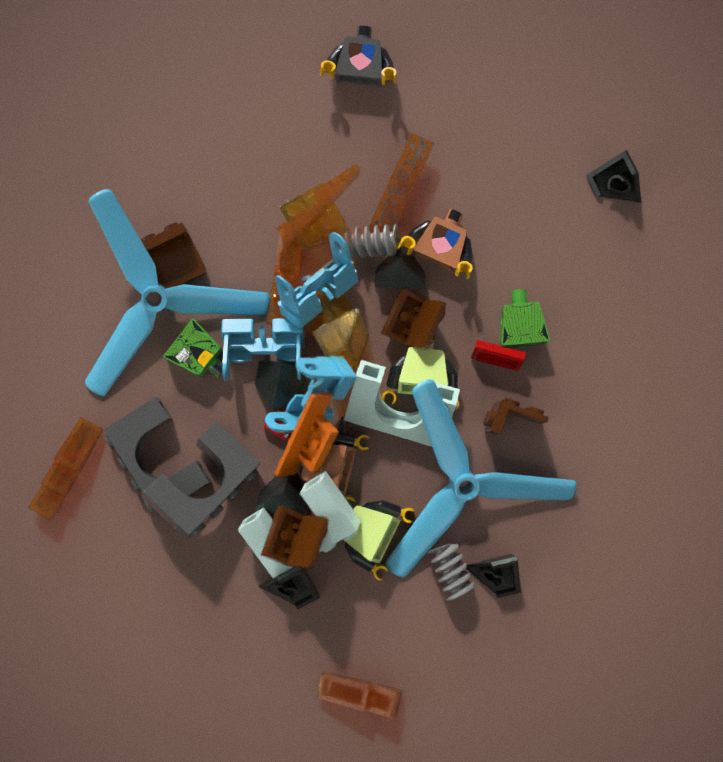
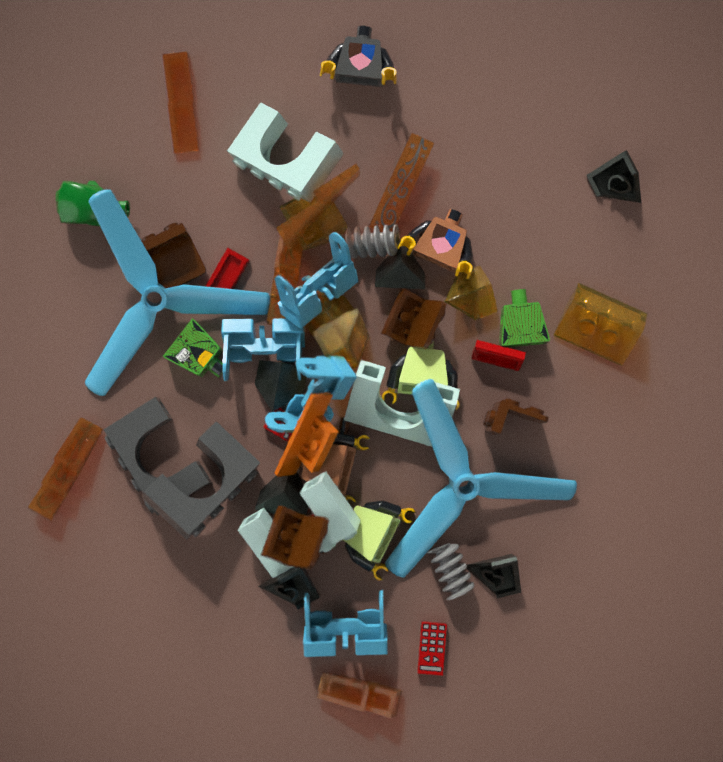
(74, 205): none -> green piece
(181, 102): none -> clear orange slope
(228, 270): none -> red tile
(301, 175): none -> light aqua arch
(322, 630): none -> medium azure piece
(432, 648): none -> tile
(472, 295): none -> clear yellow slope
(600, 324): none -> clear yellow slope

